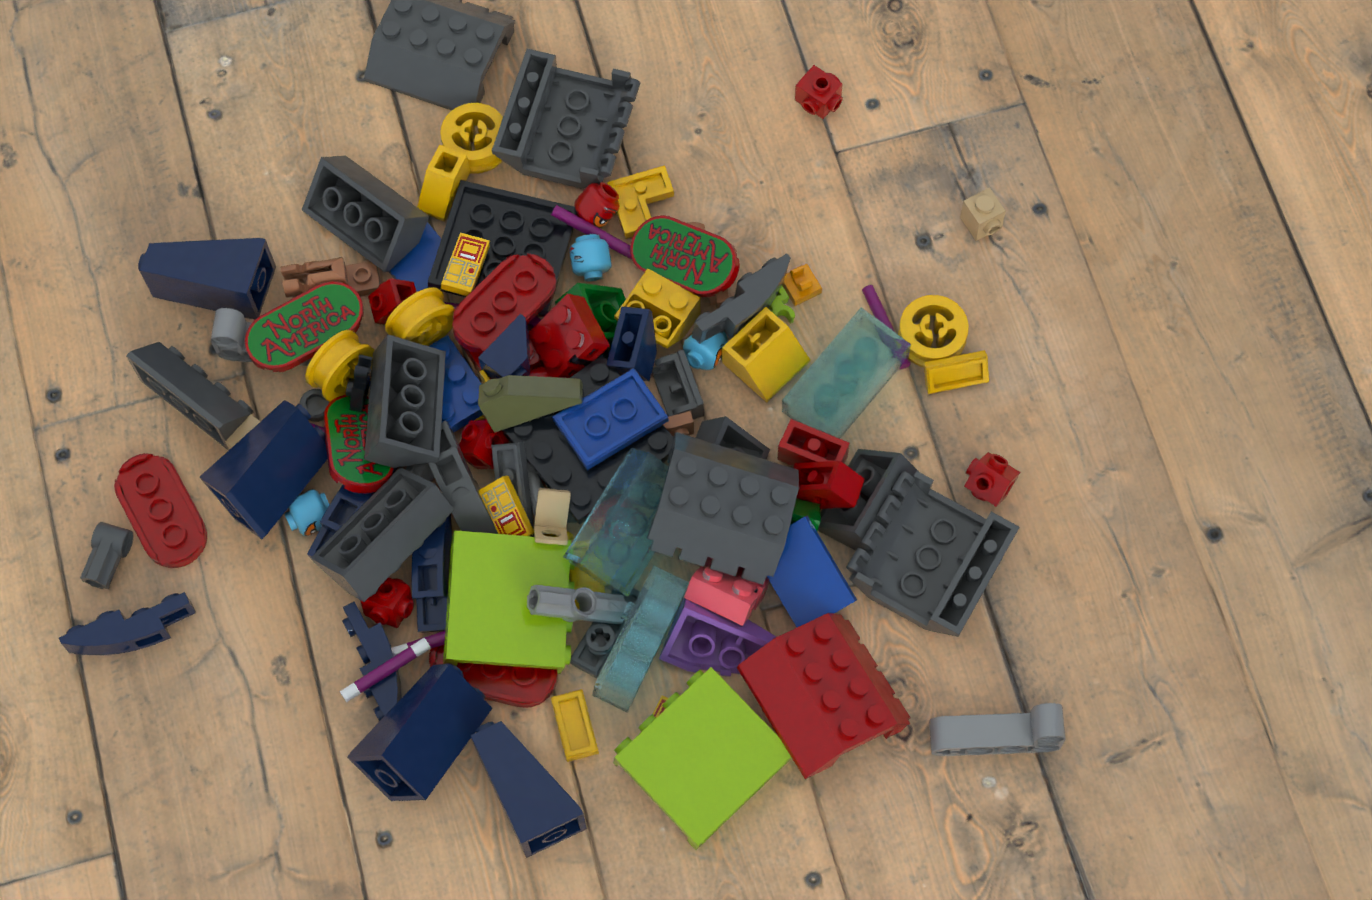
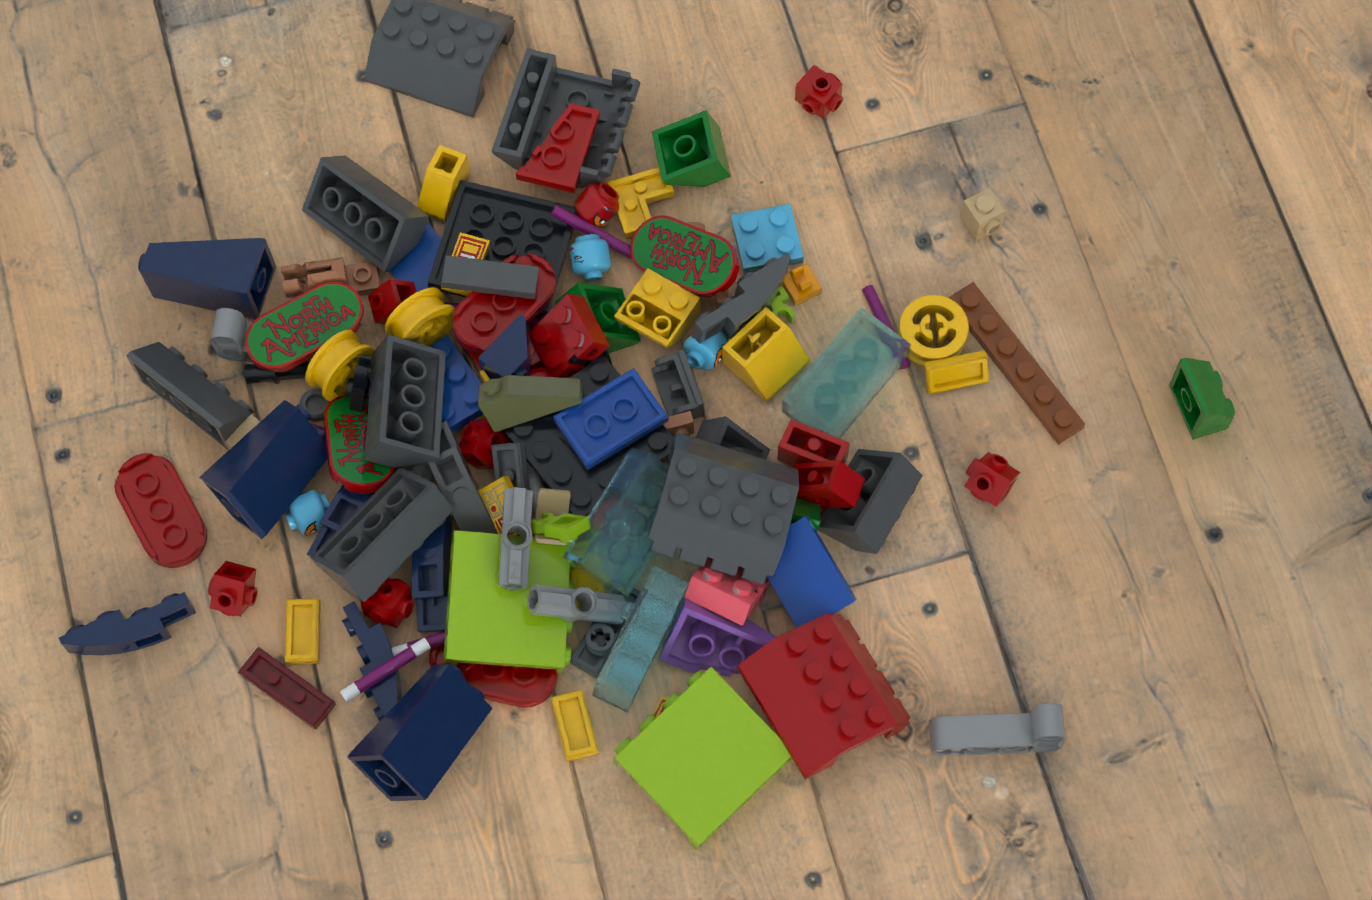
(108, 546): dark grey piece -> none
(233, 589): none -> red brick
(255, 374): none -> black axle
(287, 688): none -> dark red tile
(302, 631): none -> yellow tile
(459, 130): yellow wheel -> none
(490, 277): none -> dark grey tile
(515, 558): none -> light grey piece
(530, 797): dark blue slope -> none
(562, 527): none -> lime plate
(563, 152): none -> red wing
(634, 343): dark blue slope -> none
(691, 152): none -> green slope
(766, 235): none -> medium azure plate
(929, 556): dark grey slope -> none
(1018, 365): none -> dark orange plate
(1201, 397): none -> green slope

